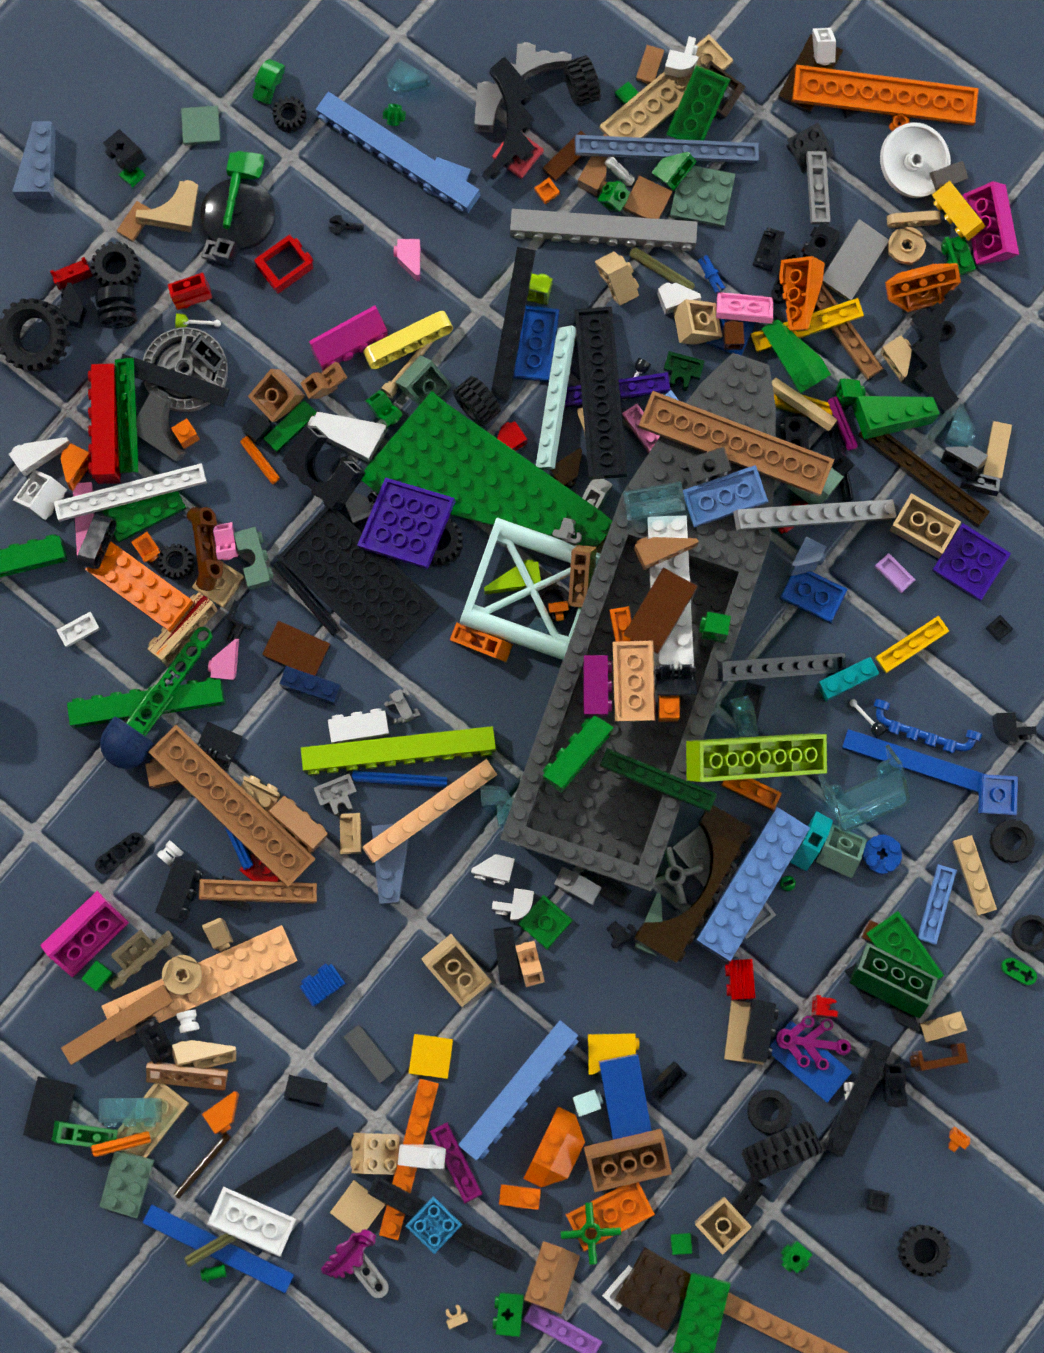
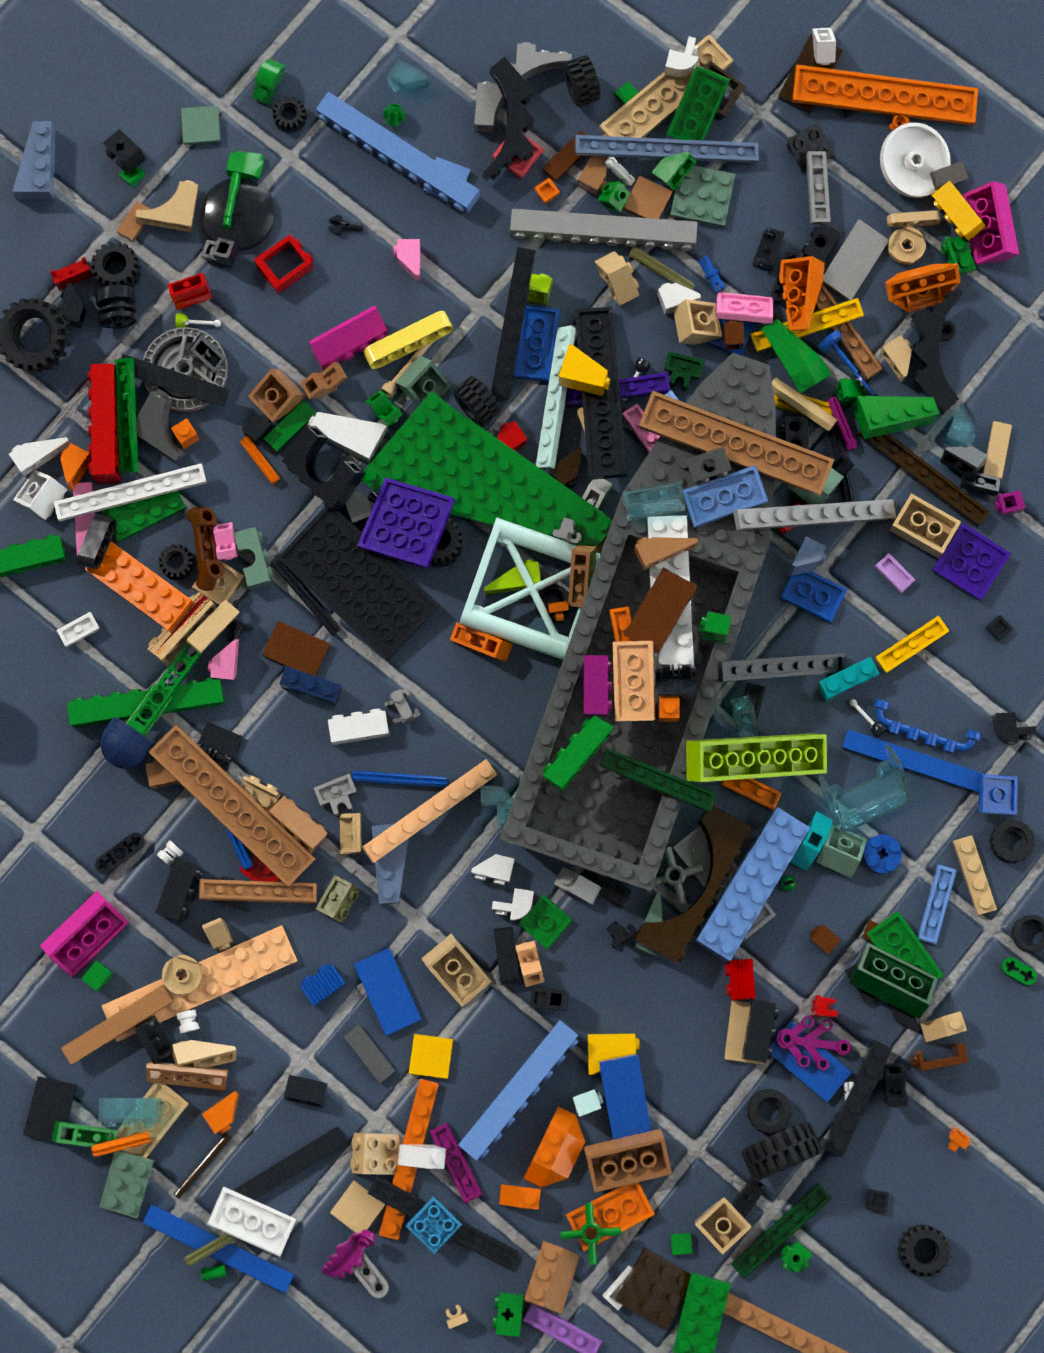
(135, 953): dark tan bracket -> none
(146, 547): orange bracket -> none
(212, 626): none -> tan tile
(338, 899): none -> olive bracket
(387, 991): none -> blue tile
(398, 749): lime brick -> none
(549, 999): none -> black brick
(583, 373): none -> yellow slope
(650, 64): medium nougat tile -> none
(666, 1081): black plate -> none
(781, 1231): none -> dark green tile
(824, 939): none -> reddish brown brick
(831, 342): none -> blue piece
(1014, 499): none -> magenta brick

